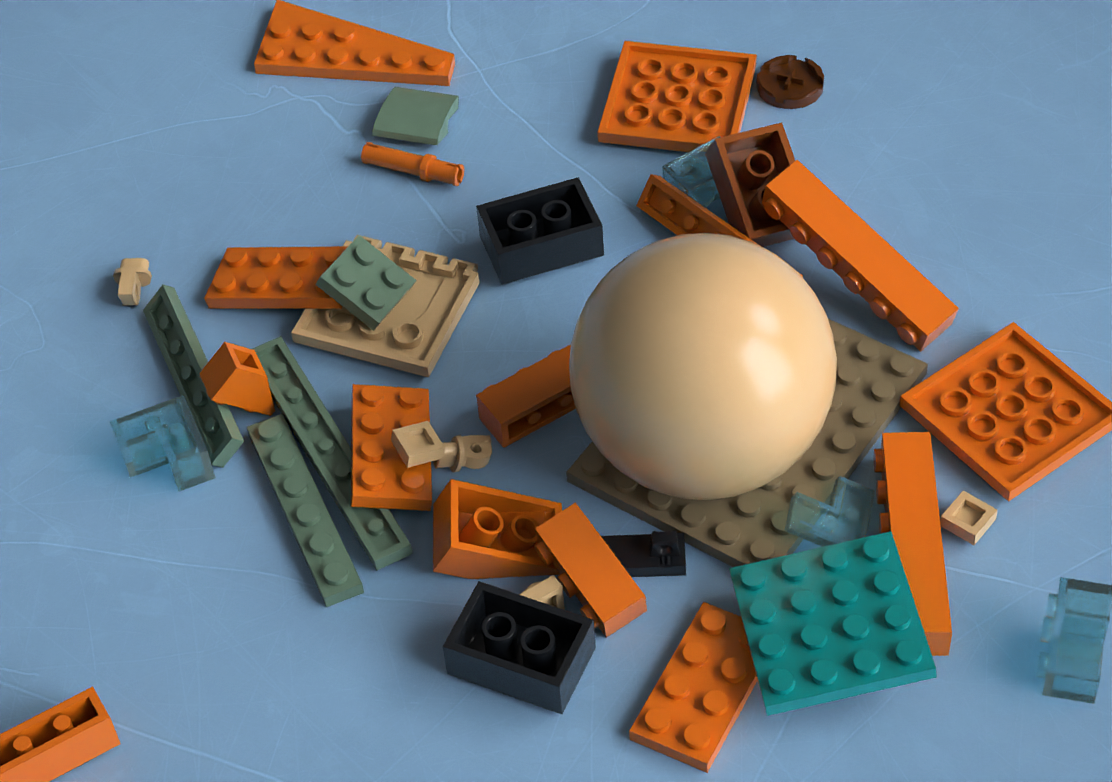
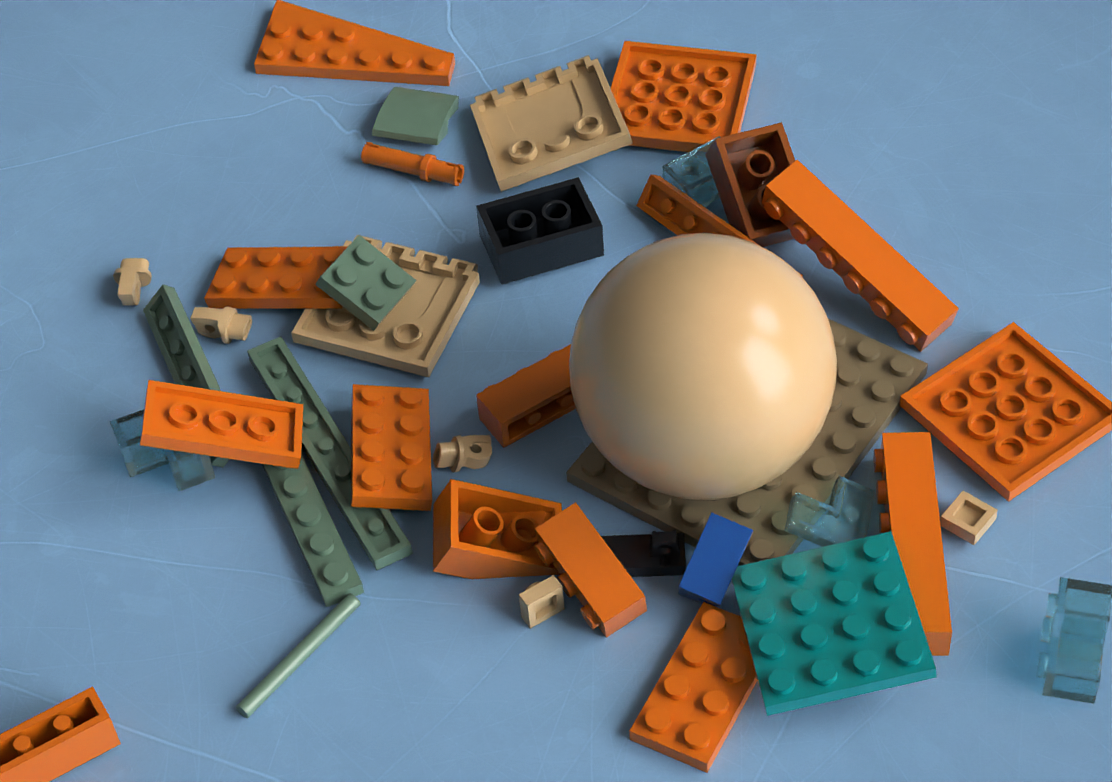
(221, 323): none -> tan piece
(222, 424): none -> orange plate
(238, 379): orange slope -> none
(298, 655): none -> sand green bar
(417, 444): tan plate -> none
(519, 647): black brick -> none
(549, 122): none -> tan hinge
(714, 560): none -> blue hinge
(790, 82): reddish brown tile -> none

